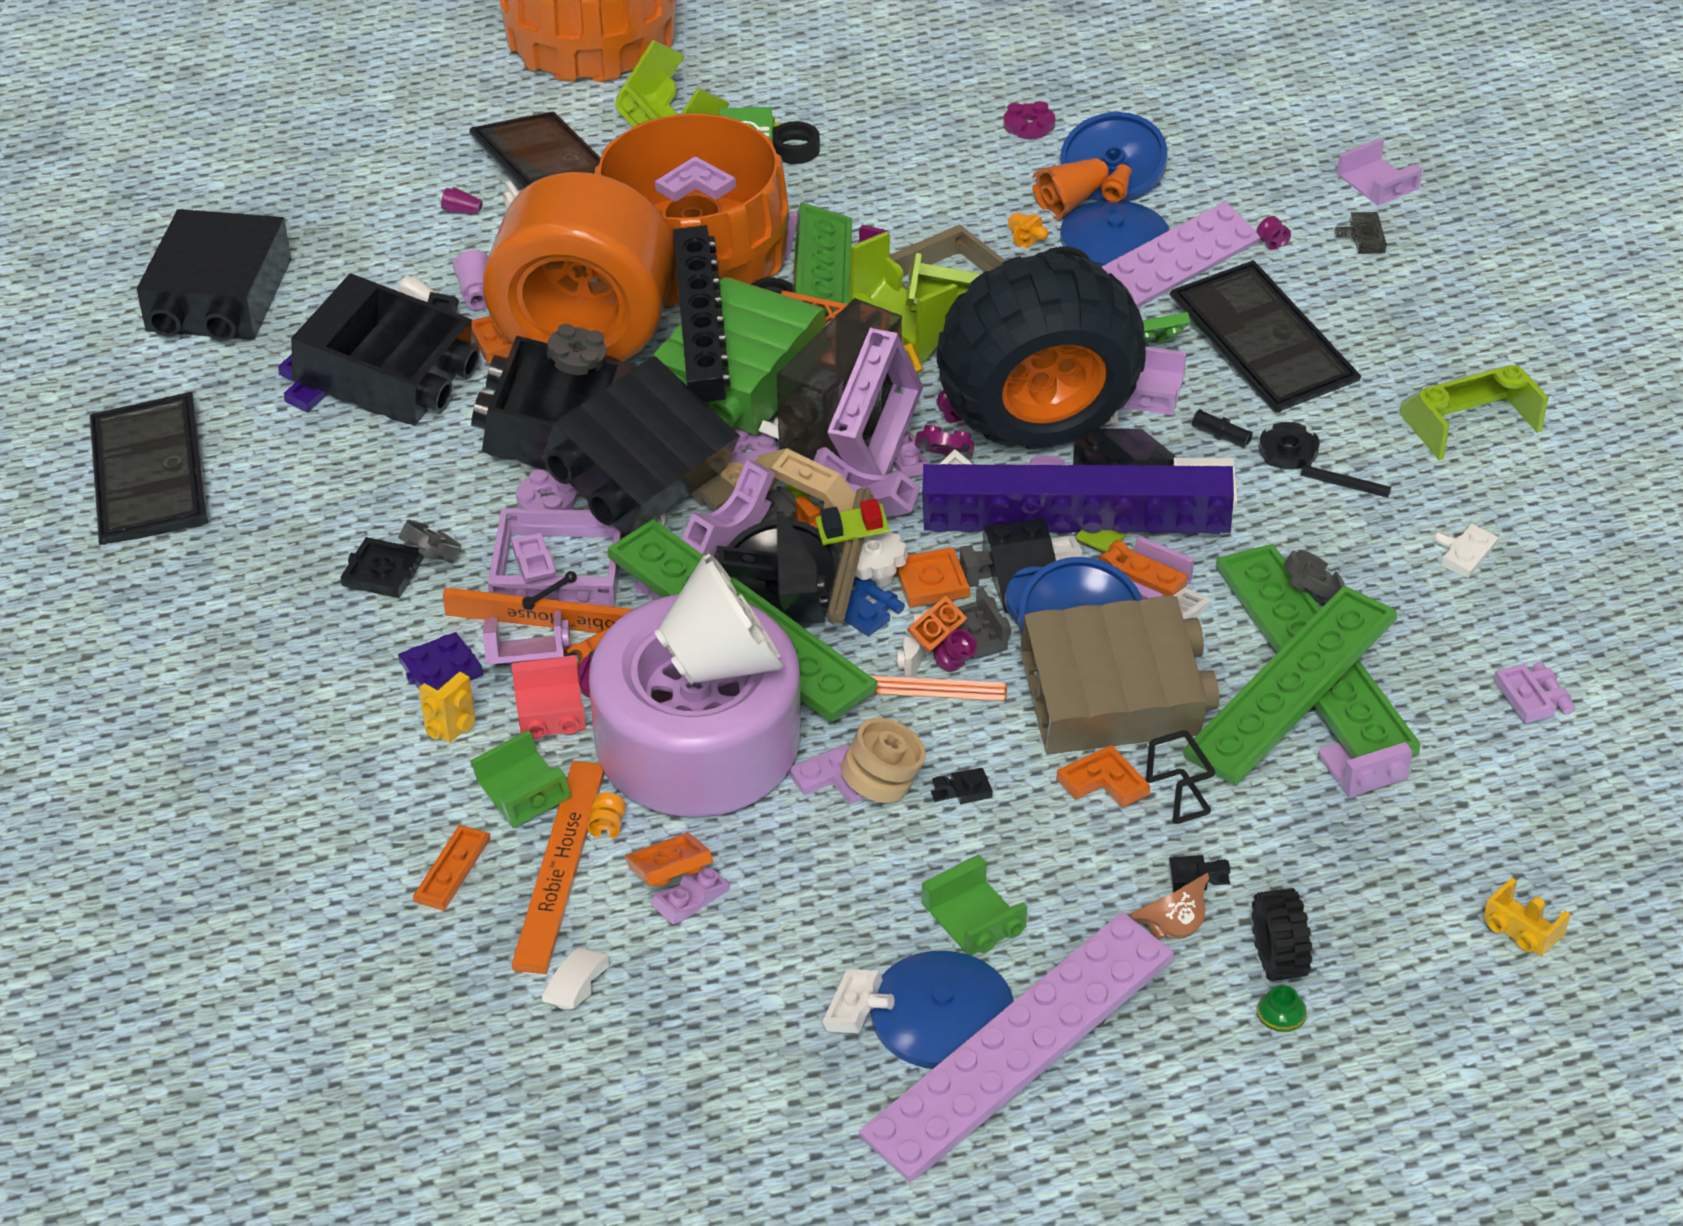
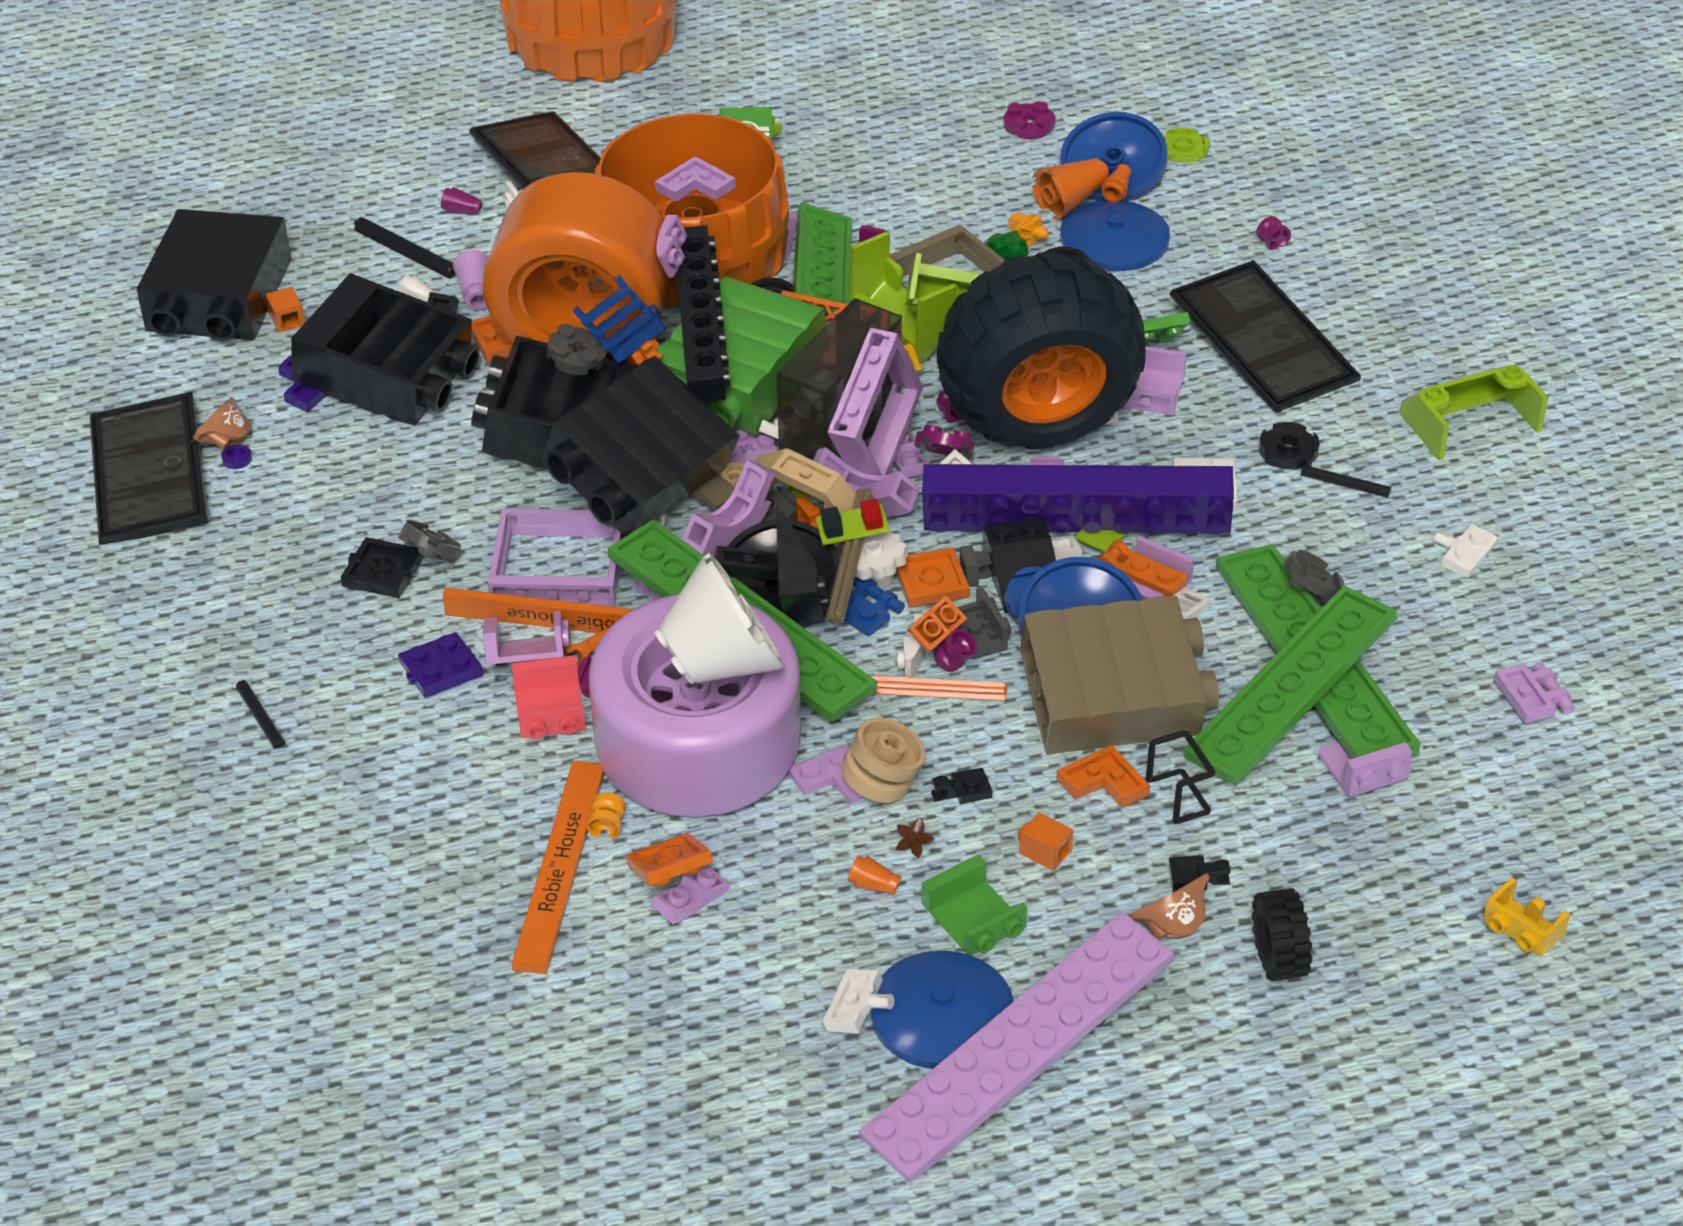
(225, 426): none -> nougat hat
(236, 456): none -> dark purple tile
(260, 714): none -> black bar
(285, 309): none -> orange brick
(404, 247): none -> black axle
(449, 709): yellow bracket -> none
(451, 867): orange tile -> none
(520, 780): bright green panel -> none
(529, 602): black hinge -> none
(533, 557): lavender slope -> none
(540, 482): lavender plate -> none
(573, 978): white slope -> none
(633, 333): none -> blue plate
(645, 352): none -> orange plate
(651, 89): lime windscreen -> none
(669, 244): none -> lavender slope
(796, 131): black tyre -> none
(871, 875): none -> orange cone
(914, 837): none -> reddish brown plant
(1008, 244): none -> green bracket
(1045, 841): none -> orange brick
(1120, 447): black slope -> none
(1183, 253): lavender plate -> none
(1191, 150): none -> lime tile
(1222, 428): black pin -> none
(1281, 1009): green piece -> none
(1365, 232): clear smoke plate -> none
(1375, 177): lavender panel -> none

